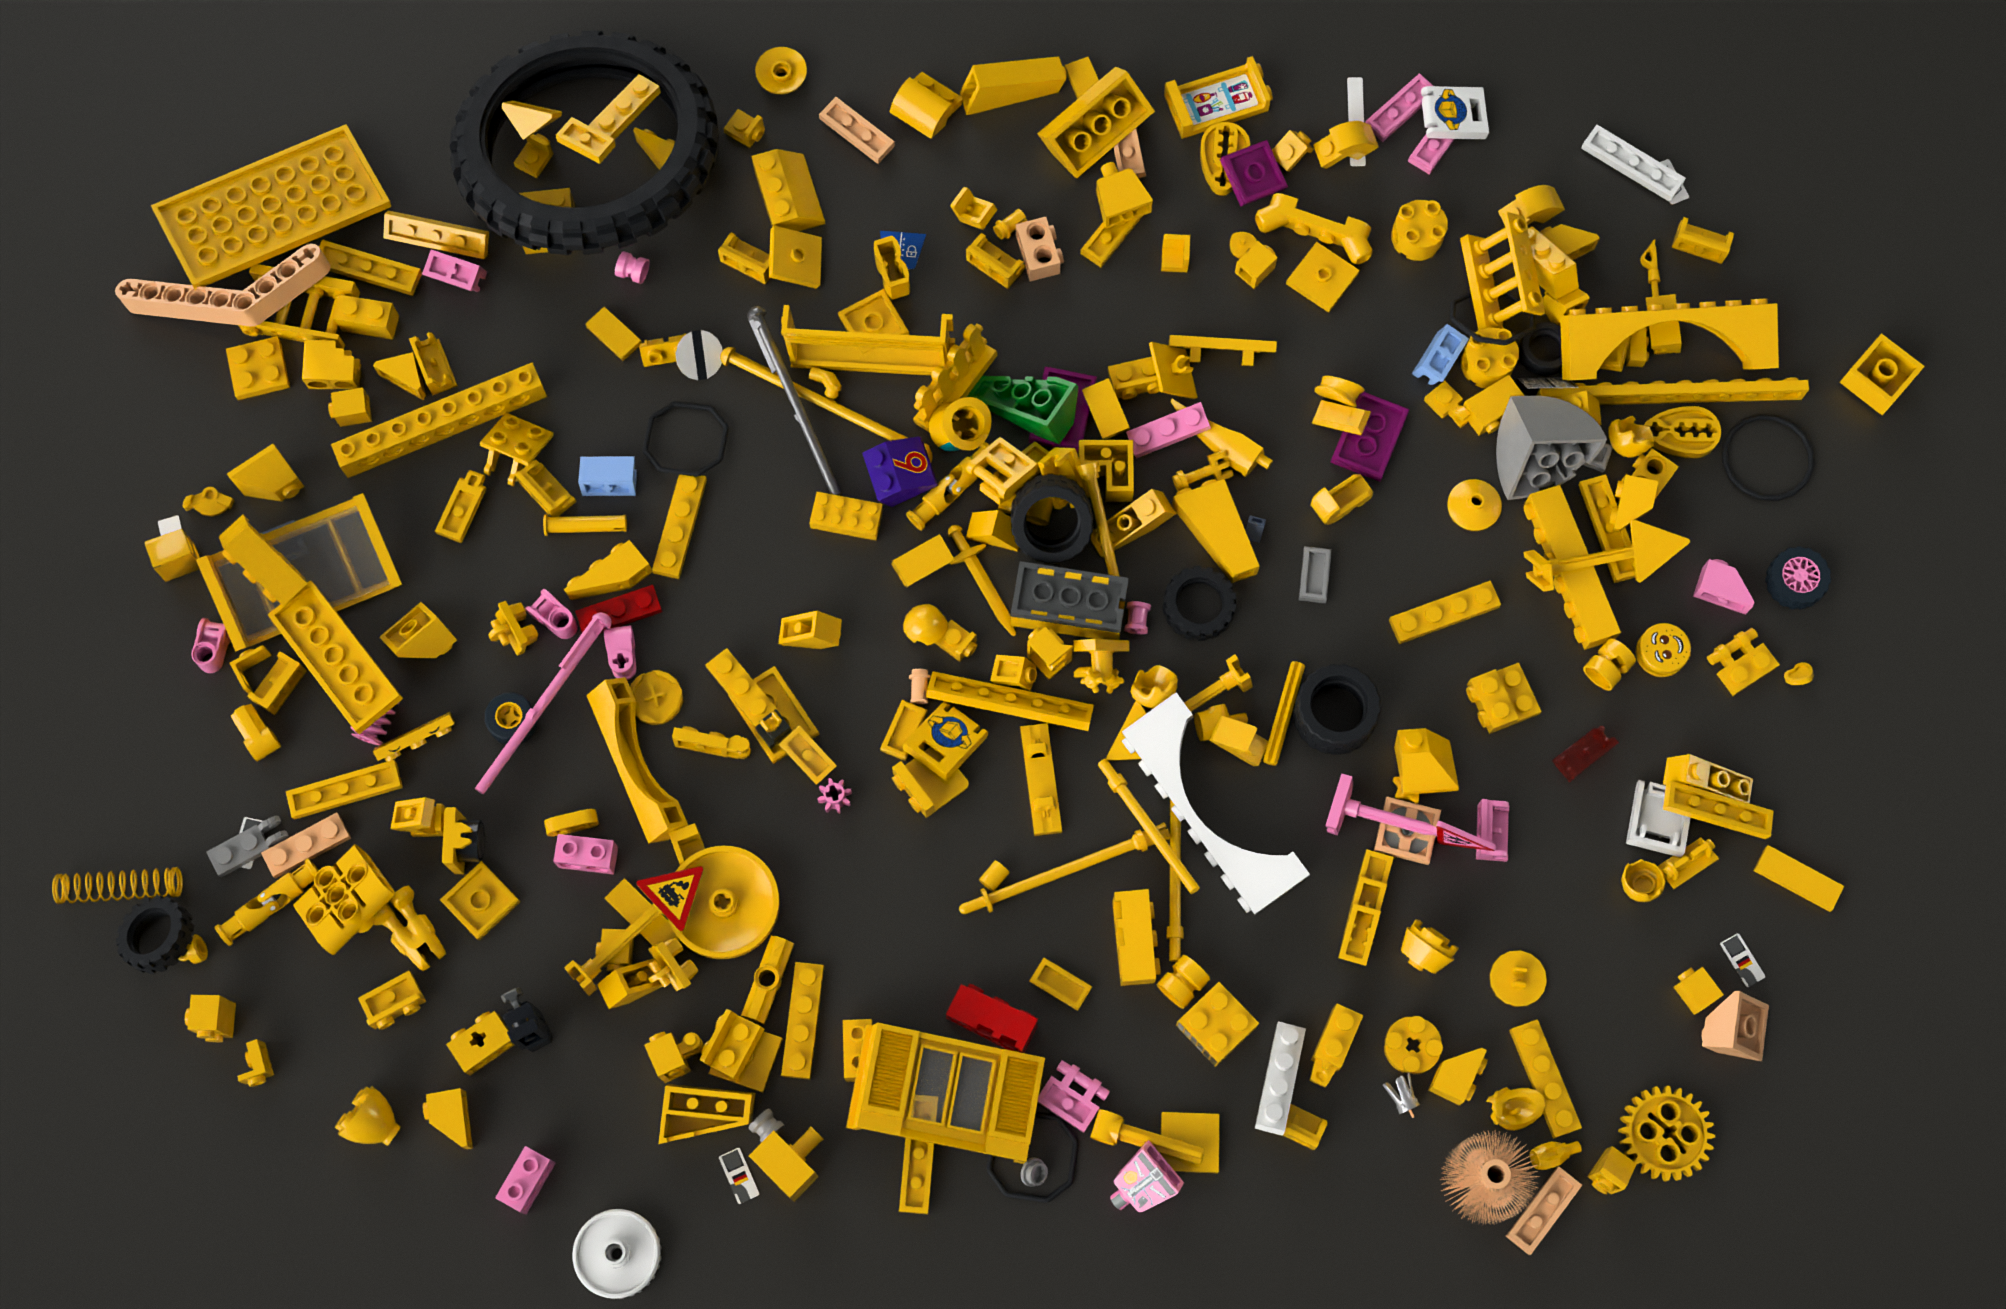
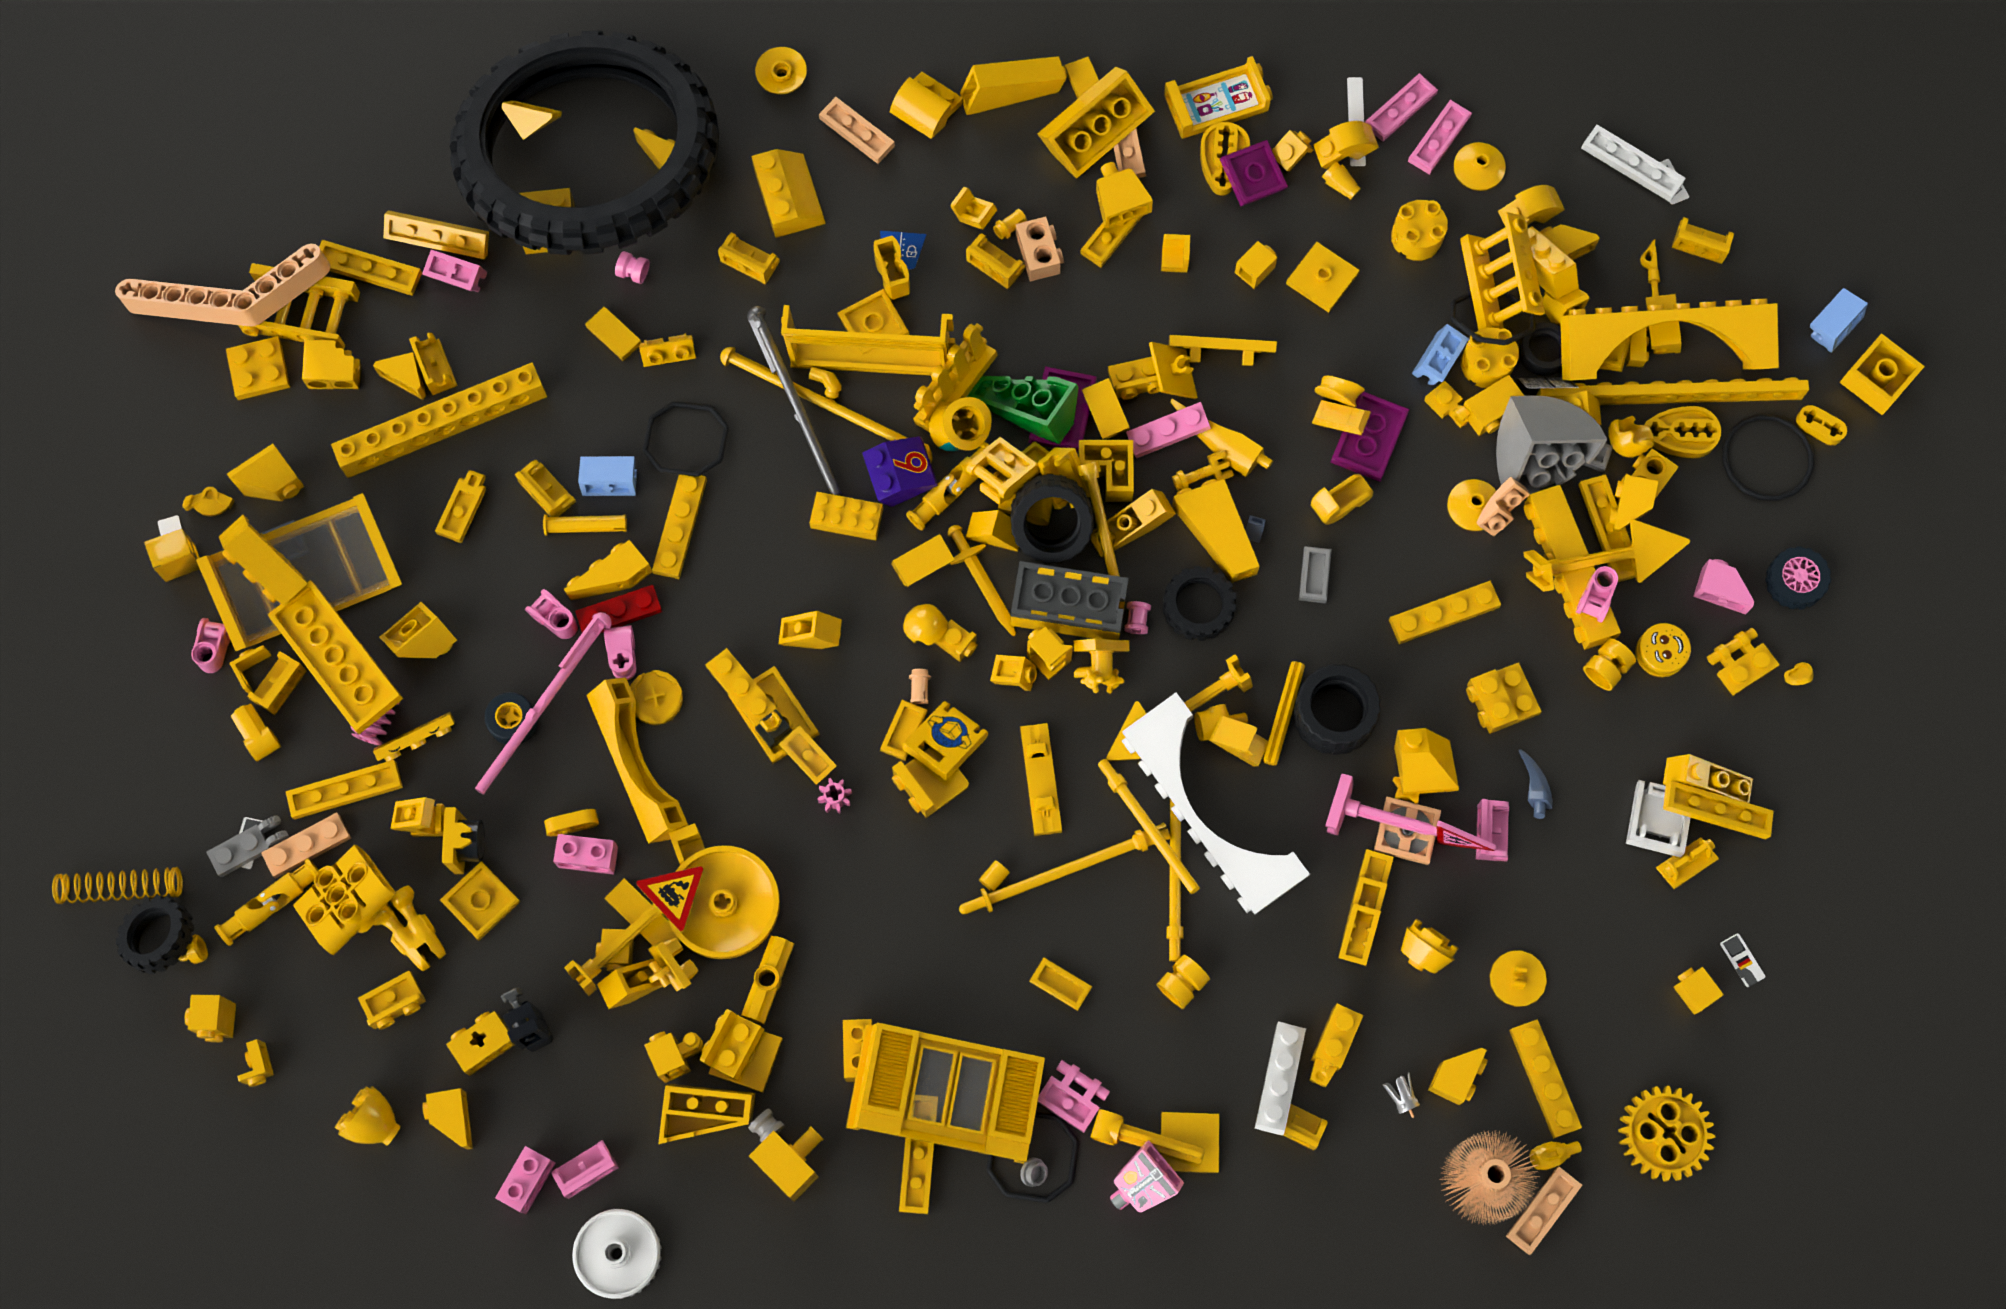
(270, 206): yellow plate -> none
(350, 407): yellow brick -> none
(366, 317): yellow brick -> none
(509, 631): yellow hips -> none
(515, 439): yellow plate -> none
(534, 155): yellow bracket -> none
(584, 1170): none -> bright pink hinge
(585, 140): yellow plate -> none
(626, 107): yellow plate -> none
(698, 355): white sticker -> none
(711, 743): yellow hinge -> none
(739, 1175): sticker -> none
(745, 128): yellow bracket -> none
(795, 257): yellow plate -> none
(802, 1020): yellow plate -> none
(992, 1018): red wedge -> none
(1010, 701): yellow plate -> none
(1135, 937): yellow wedge -> none
(1154, 686): yellow hair -> none
(1217, 1024): yellow brick -> none
(1241, 243): yellow piece -> none
(1341, 180): none -> yellow cone
(1351, 236): yellow plate -> none
(1410, 1061): yellow plate -> none
(1451, 112): white container -> none
(1475, 175): none -> yellow dish
(1497, 513): none -> light nougat slope
(1516, 1107): yellow hat -> none
(1539, 790): none -> sand blue bar
(1584, 753): clear red hinge -> none
(1597, 598): none -> bright pink piece
(1612, 1171): yellow slope -> none
(1643, 881): yellow hair -> none
(1737, 1027): light nougat slope -> none
(1798, 878): yellow tile -> none
(1821, 425): none -> yellow beam
(1838, 319): none -> light blue hinge

